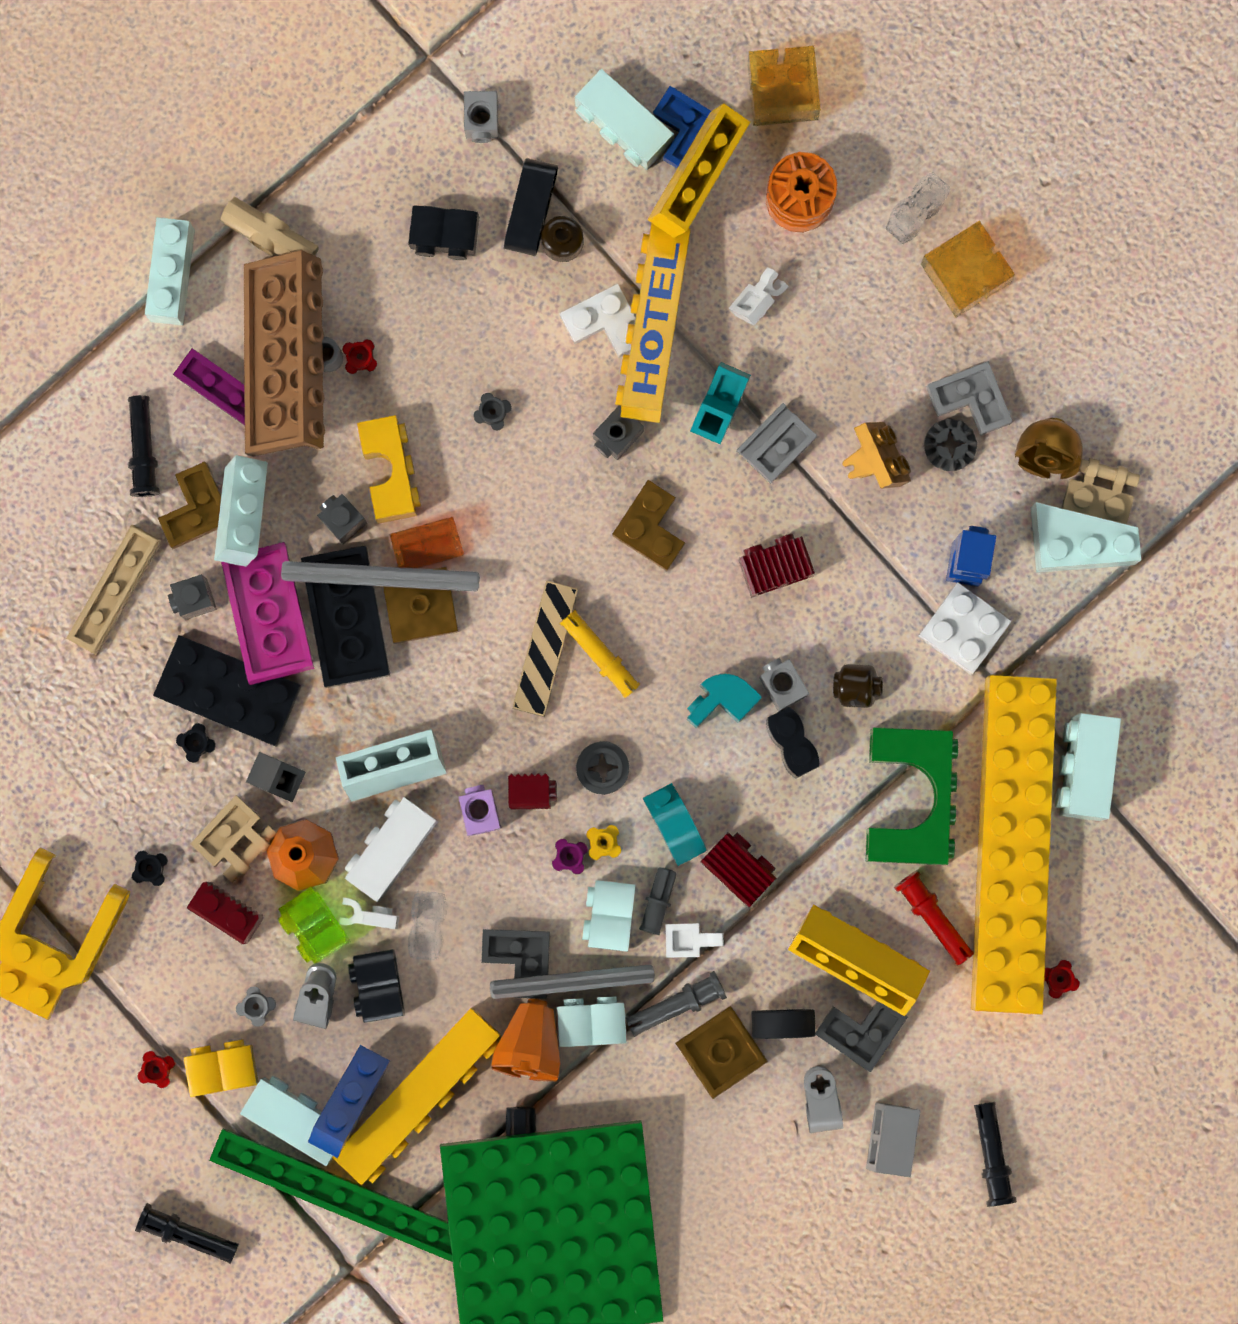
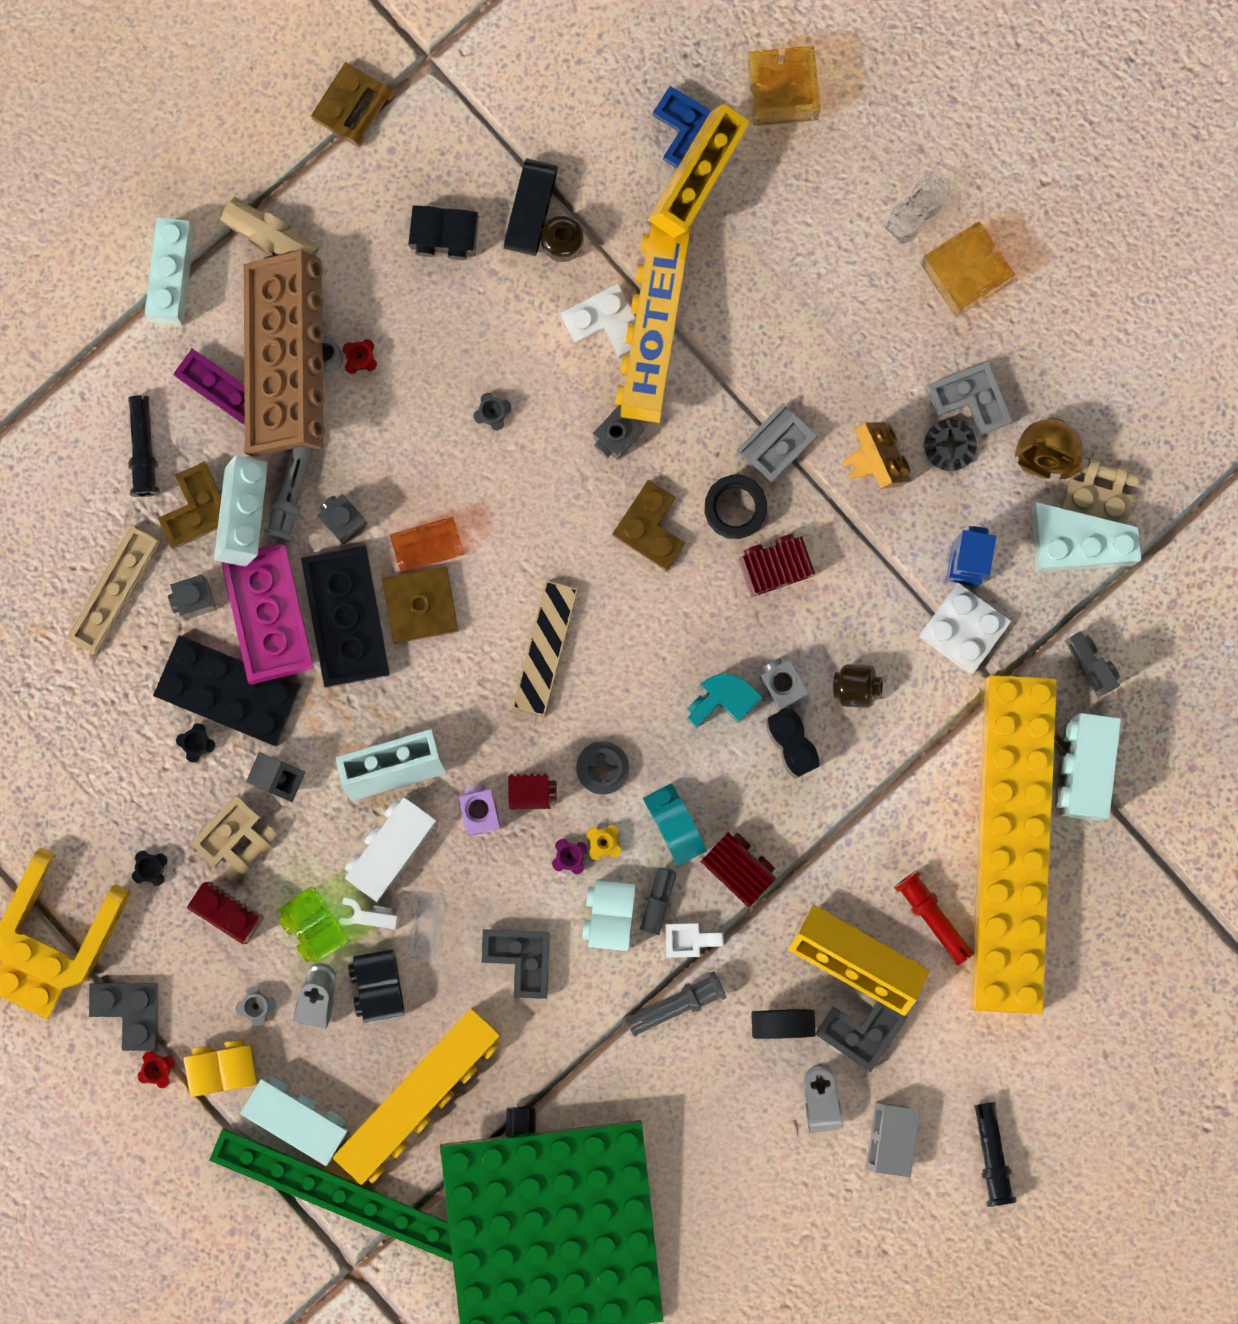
(135, 1004): none -> dark grey plate
(172, 1229): black pin -> none
(281, 506): none -> light grey pin
(317, 858): orange cone -> none
(344, 98): none -> pearl gold plate
(348, 1101): blue brick -> none
(380, 576): light grey axle -> none
(385, 440): yellow arch -> none
(480, 102): light grey brick -> none
(529, 1044): orange cone -> none
(571, 981): light grey axle -> none
(591, 1024): light aqua brick -> none
(600, 654): yellow pin -> none
(623, 120): light aqua brick -> none
(720, 403): teal brick -> none
(721, 1052): pearl gold plate -> none
(746, 484): none -> black tyre
(757, 299): white plate -> none
(795, 209): orange wheel -> none
(932, 754): green arch -> none
(1069, 981): red plate -> none
(1099, 674): none -> dark grey plate

